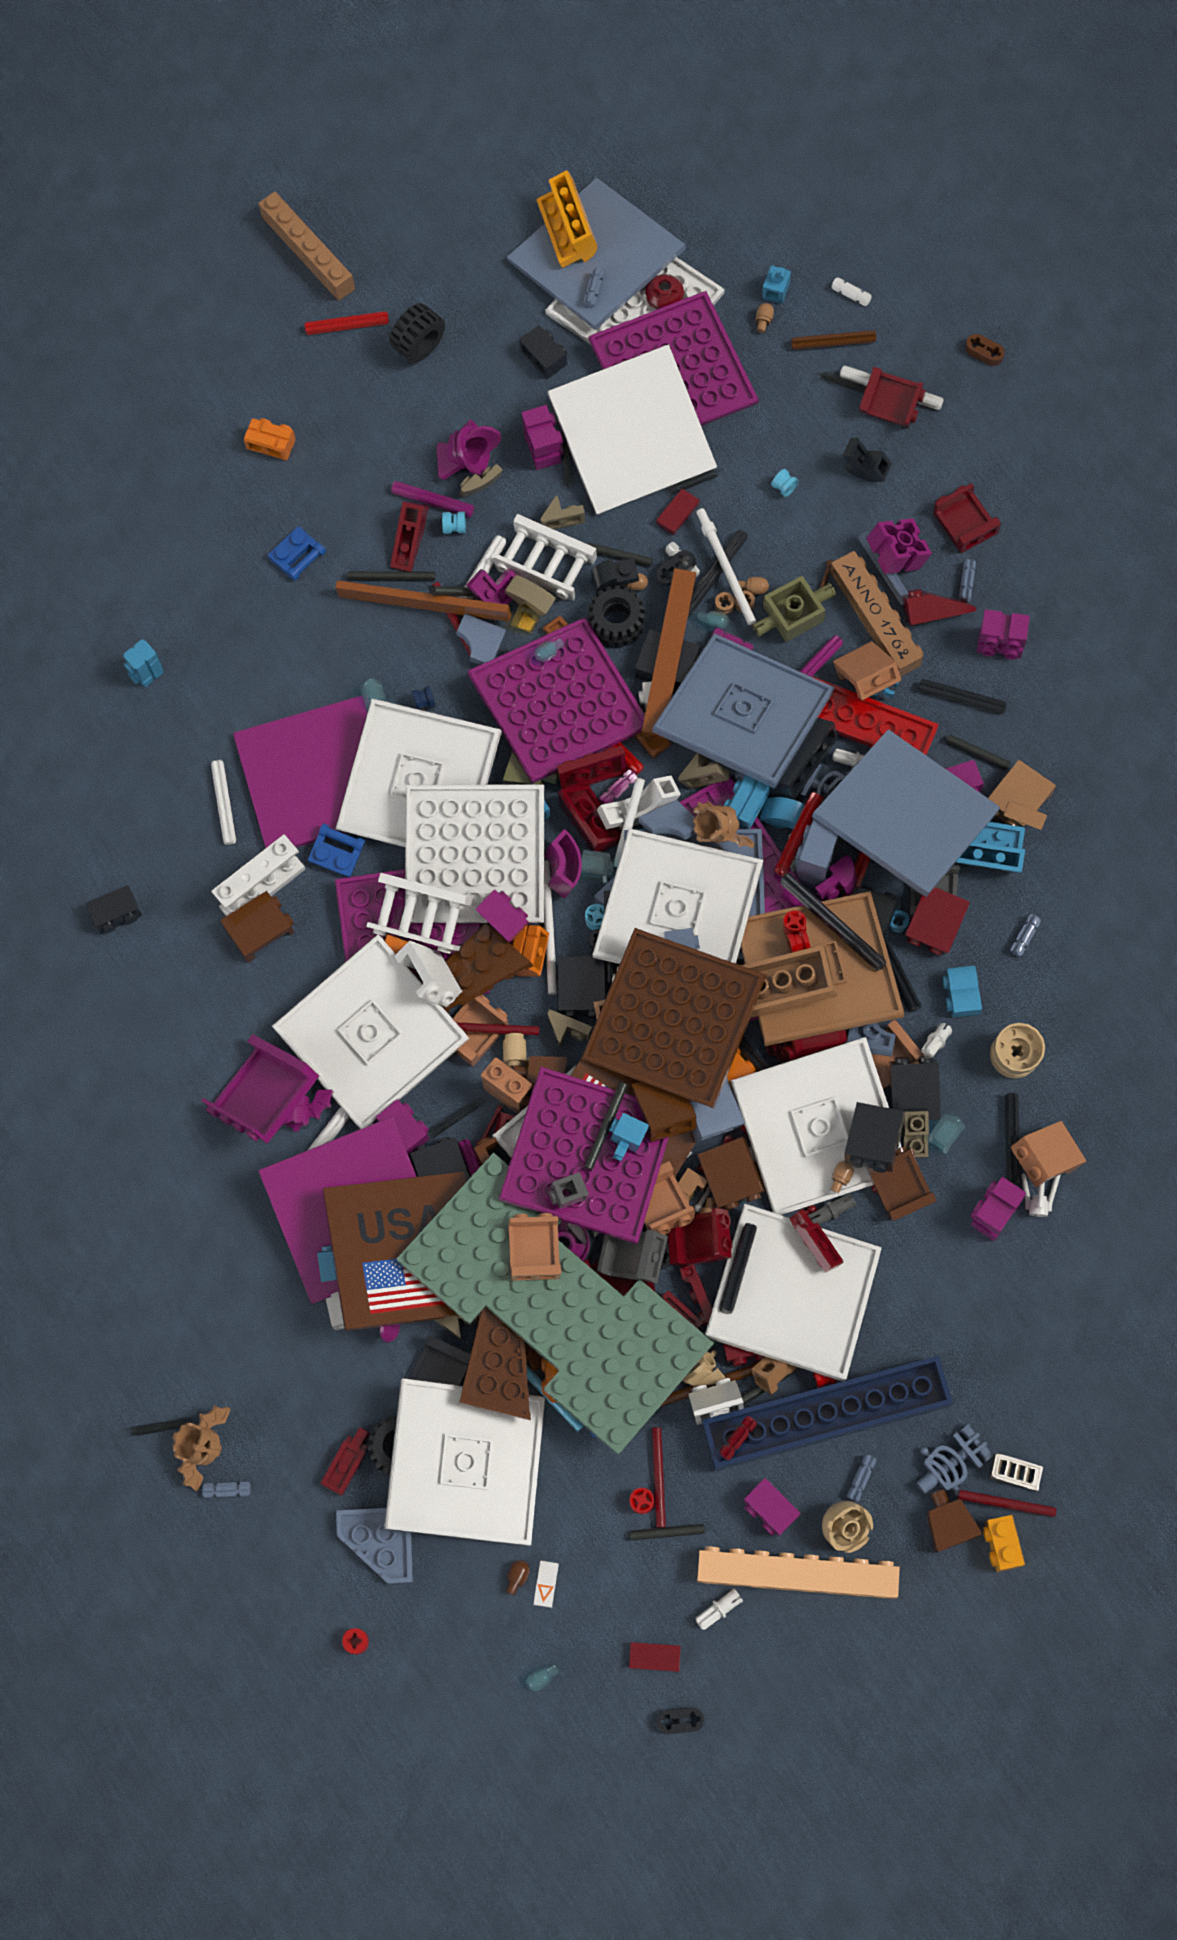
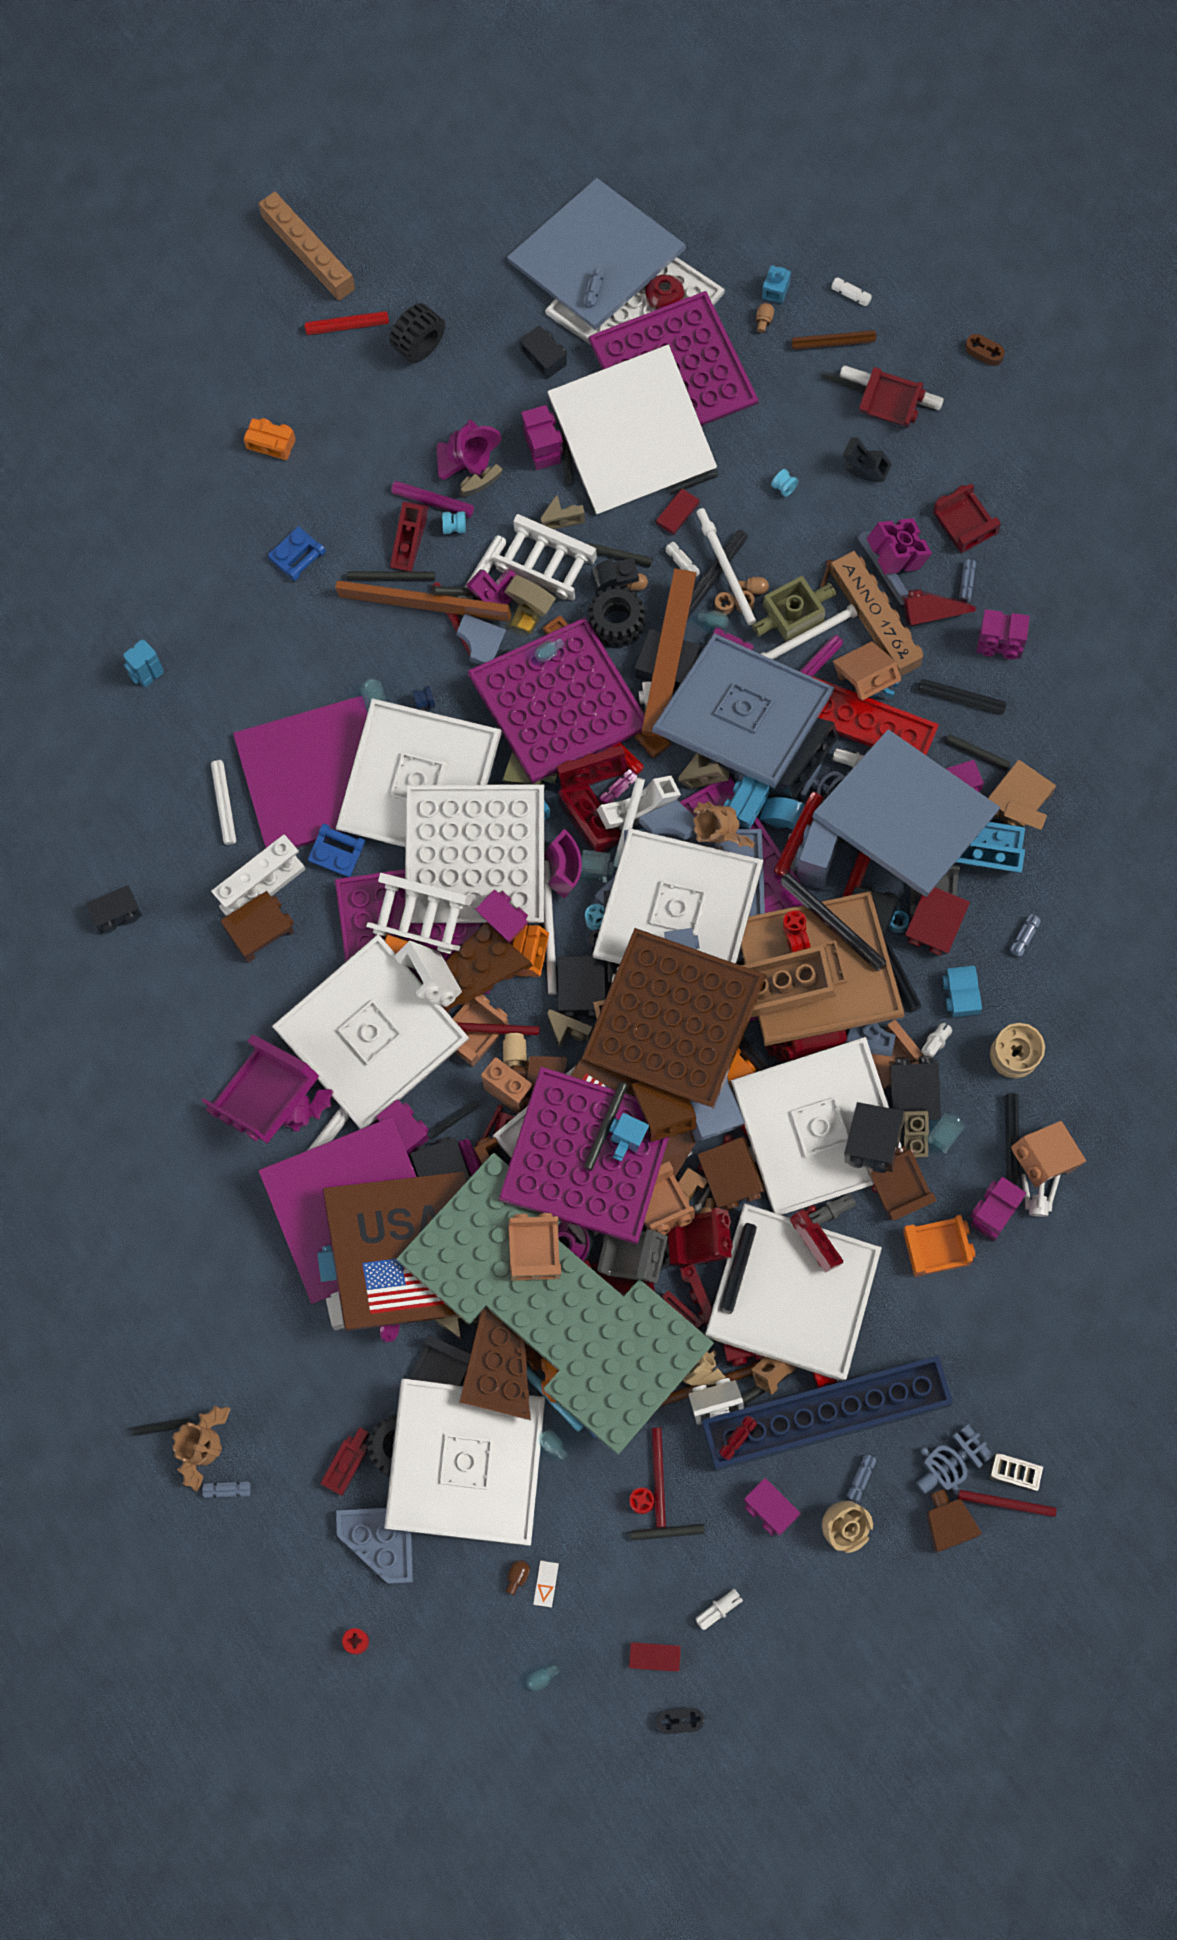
(552, 1444): none -> clear light blue cylinder
(567, 221): light orange brick -> none
(574, 1185): dark grey brick -> none
(673, 563): black beam -> none
(798, 1574): light nougat brick -> none
(841, 1175): medium nougat cylinder -> none
(842, 878): magenta brick -> none
(849, 612): none -> white bar
(938, 1246): none -> orange panel
(1004, 1543): light orange brick -> none

